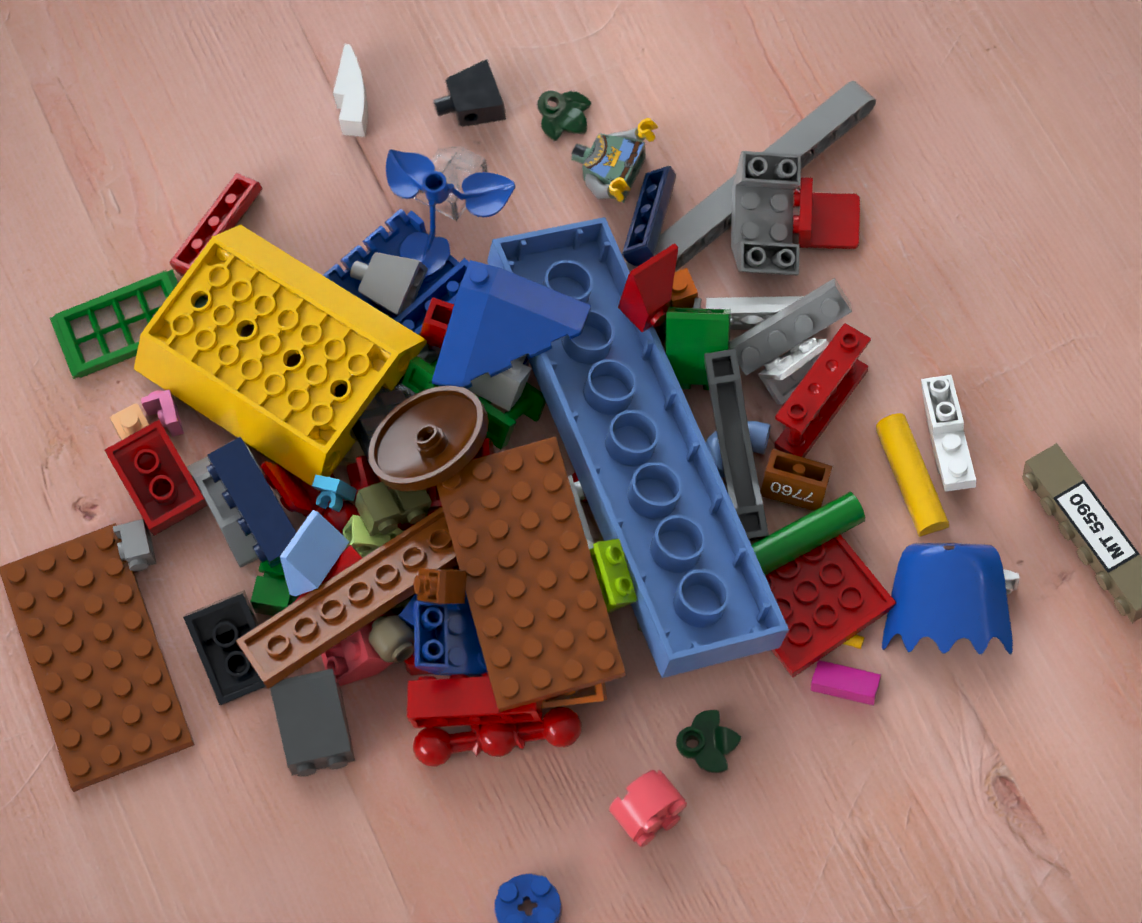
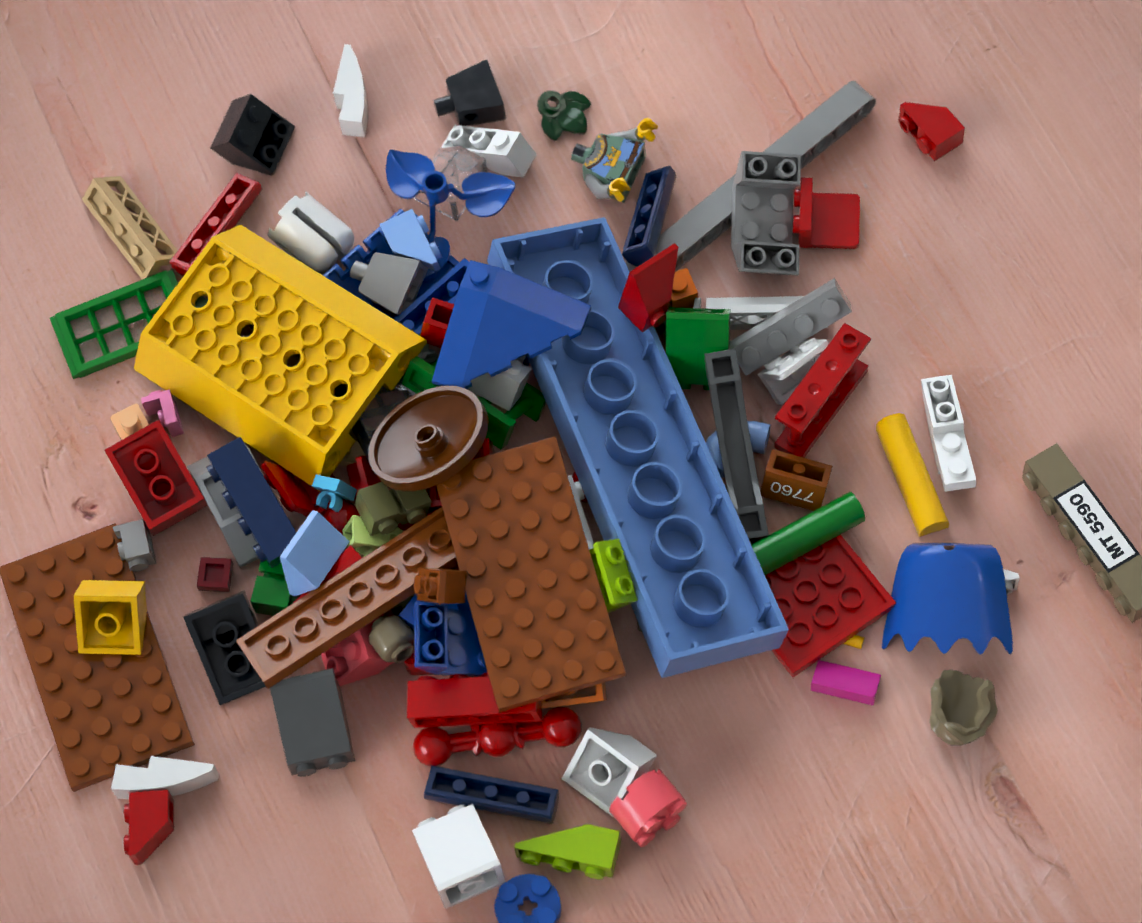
(110, 617): none -> yellow slope
(126, 226): none -> tan fence
(150, 822): none -> red slope
(163, 774): none -> white slope
(215, 574): none -> dark red plate
(252, 135): none -> black slope
(312, 233): none -> white cylinder
(407, 239): none -> light blue slope
(459, 855): none -> white slope
(492, 794): none -> dark blue brick
(504, 150): none -> white slope
(579, 848): none -> lime slope
(607, 765): none -> white slope
(712, 739): dark green plate -> none
(933, 128): none -> red slope
(961, 707): none -> dark tan hair

